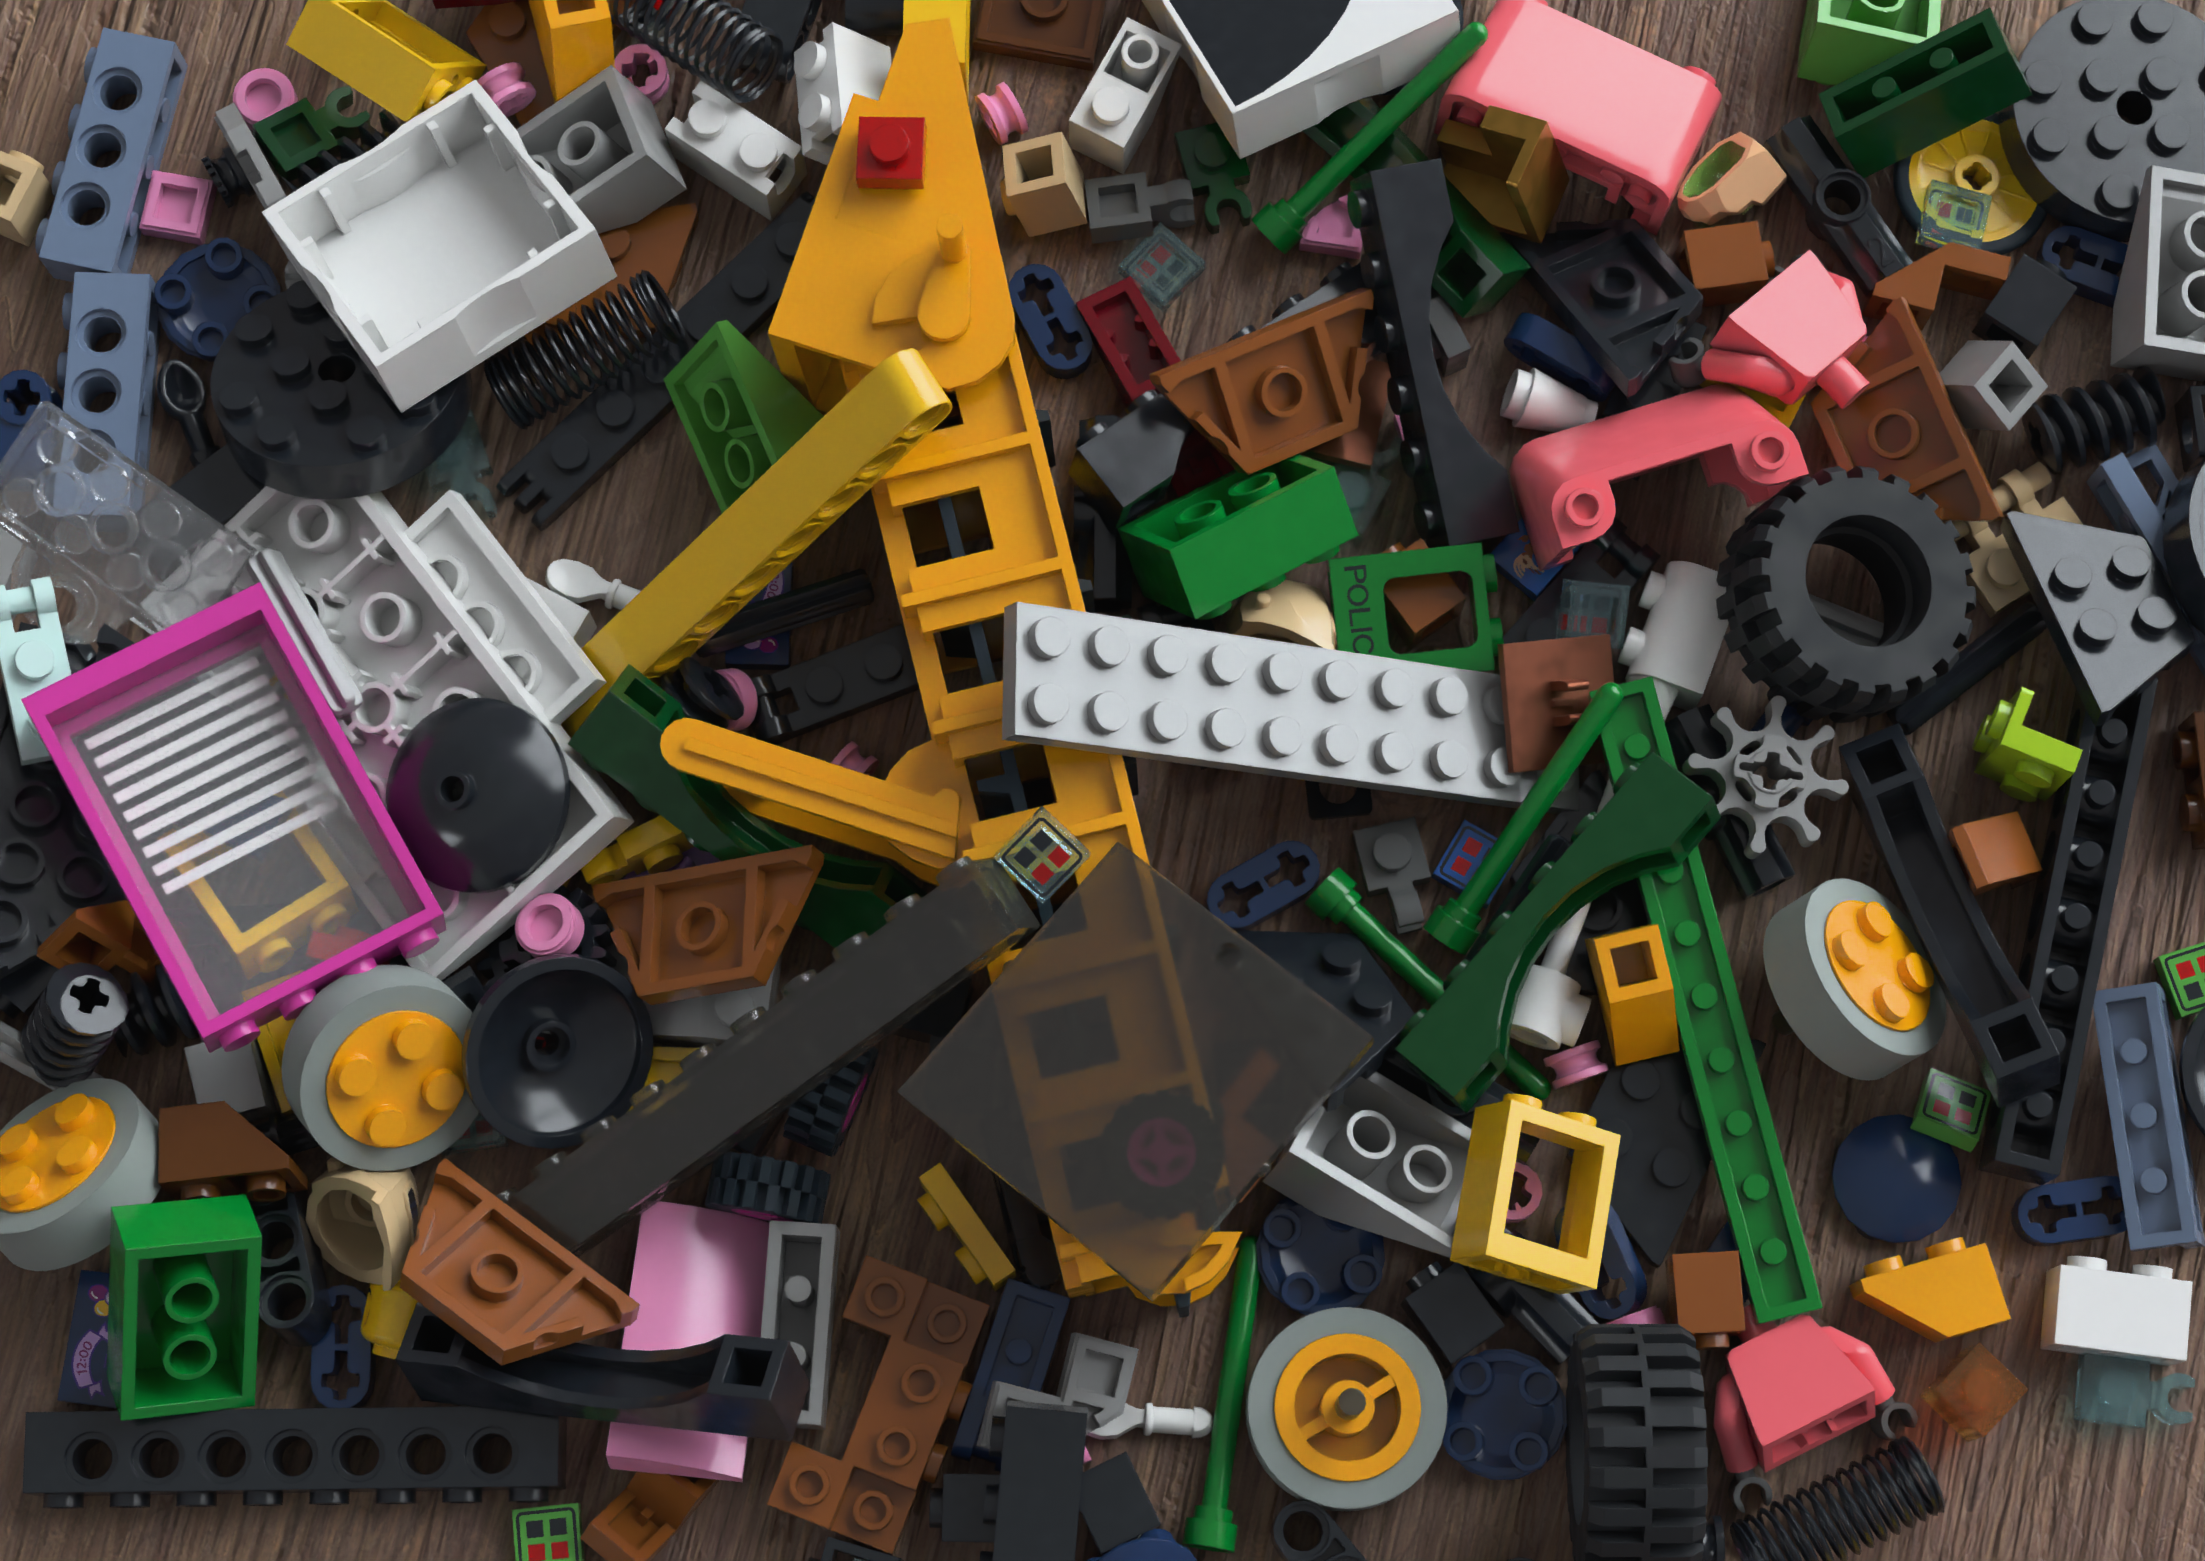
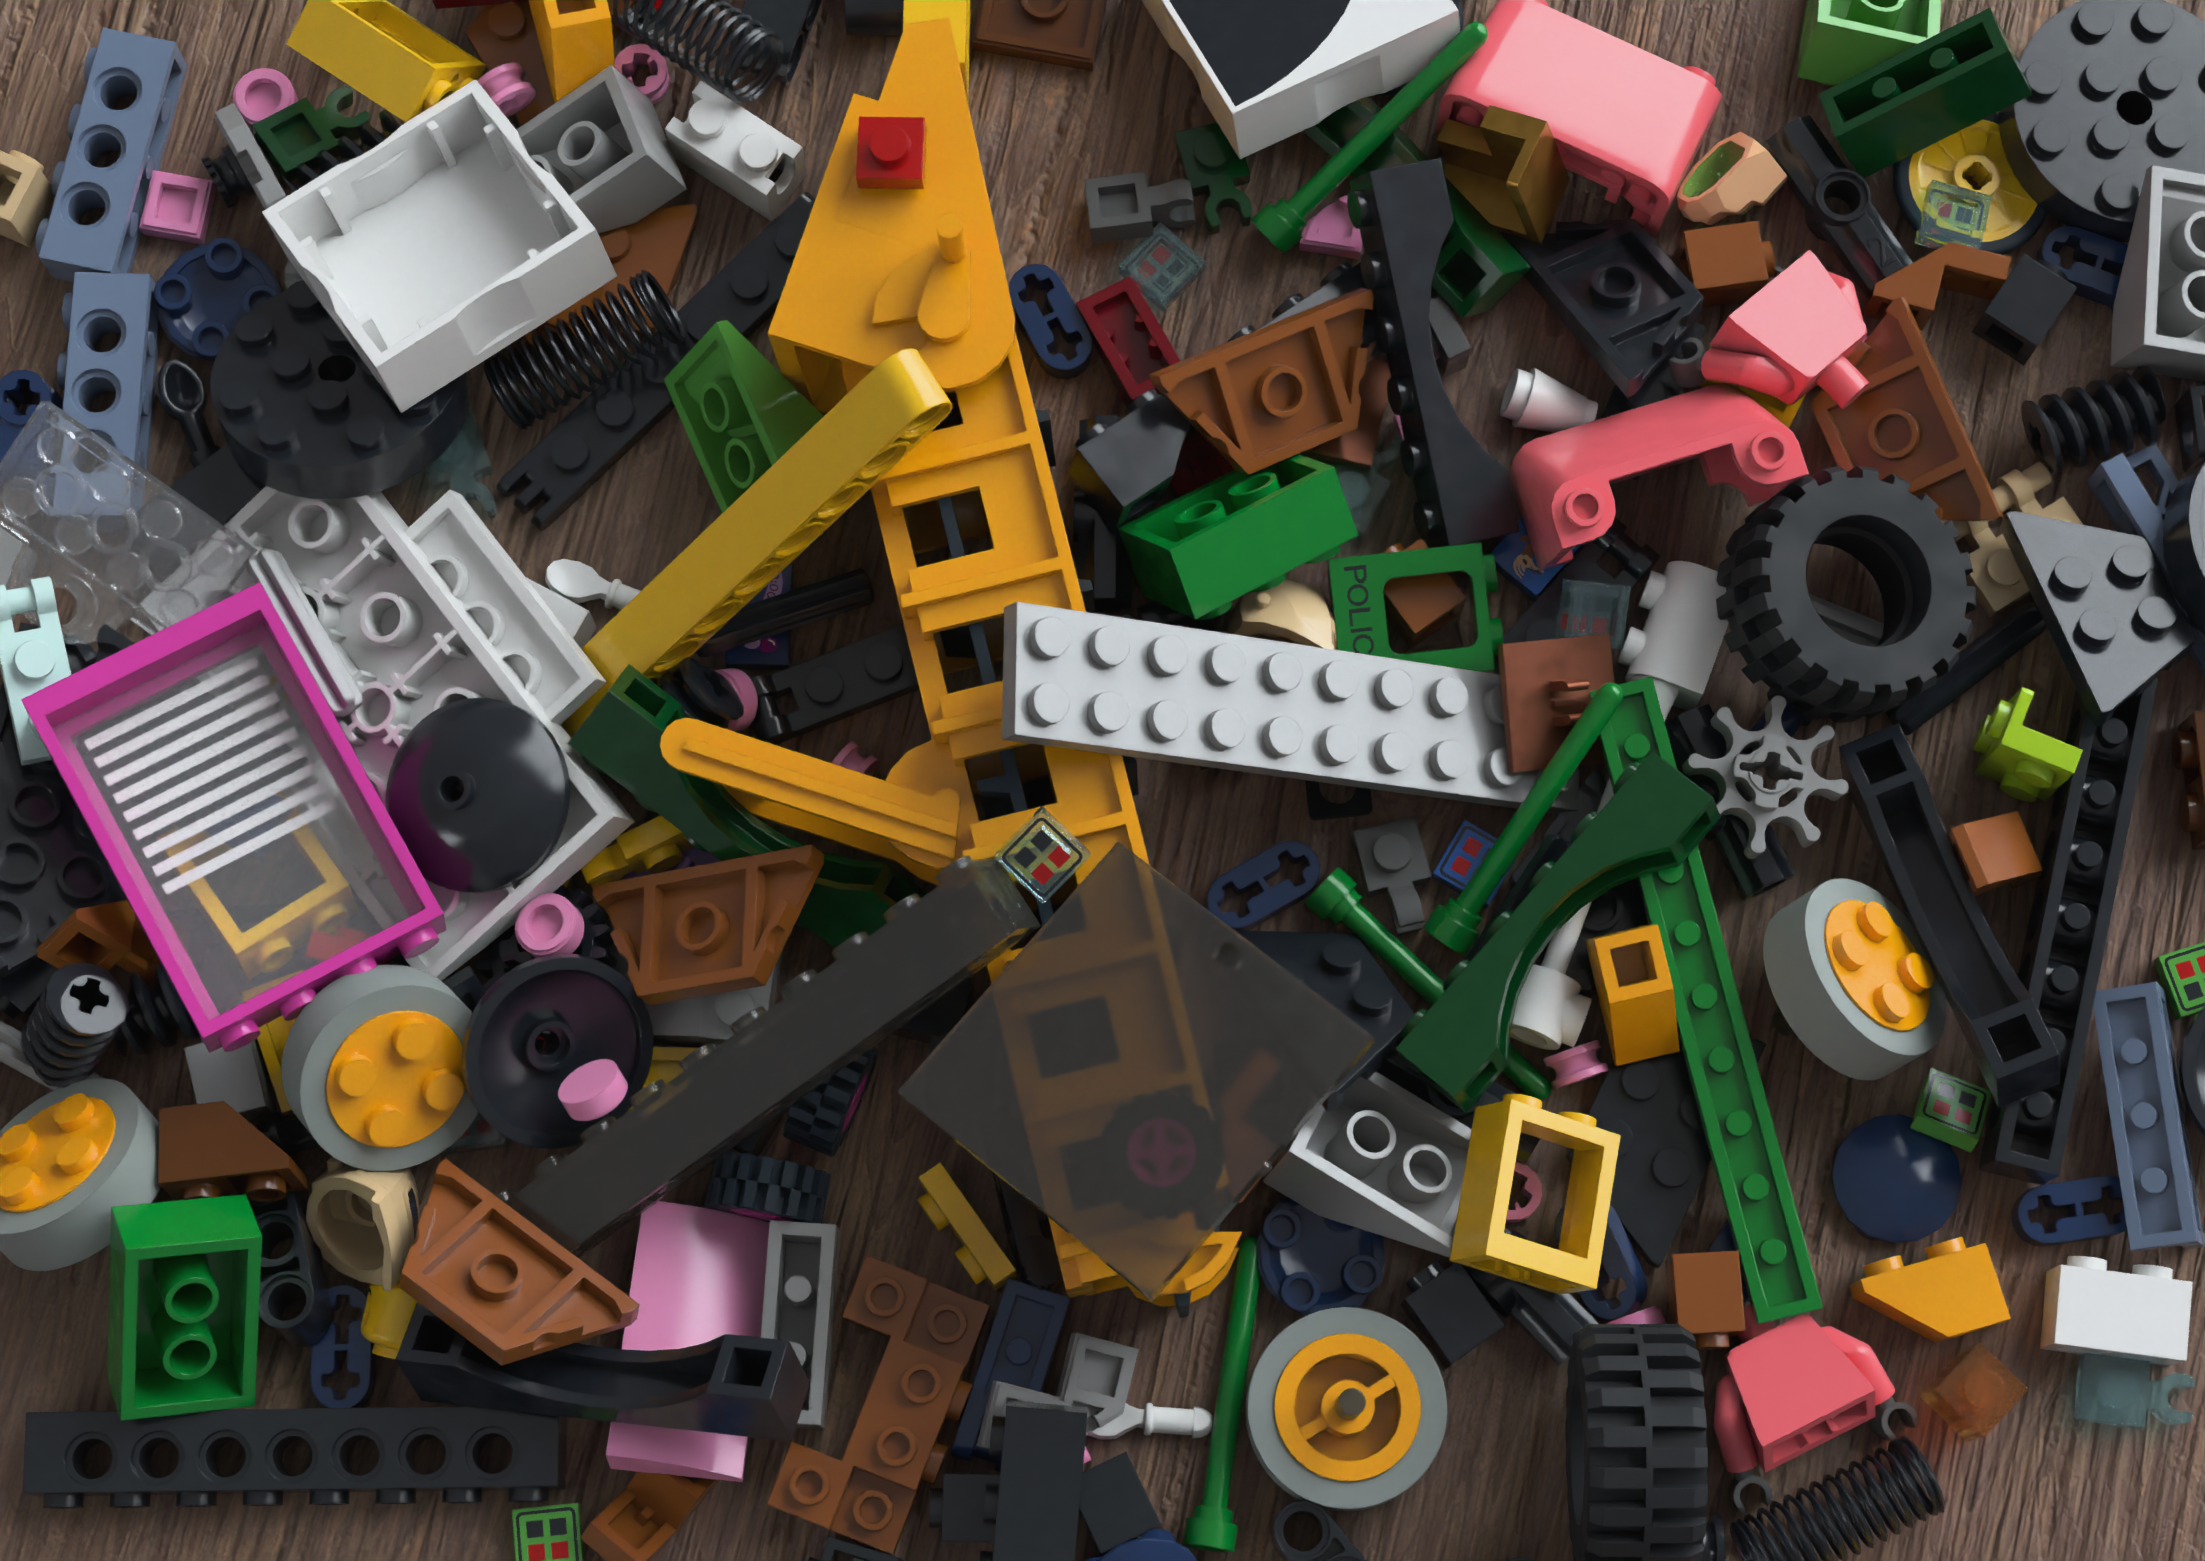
(85, 1361): dark blue tile -> none
(593, 1090): none -> bright pink tile
(828, 78): white brick -> none
(1001, 113): bright pink bush -> none
(1043, 185): tan brick -> none
(1123, 96): white slope -> none
(1503, 1414): dark blue dish -> none
(1558, 356): dark blue beam -> none
(1991, 384): light grey brick -> none

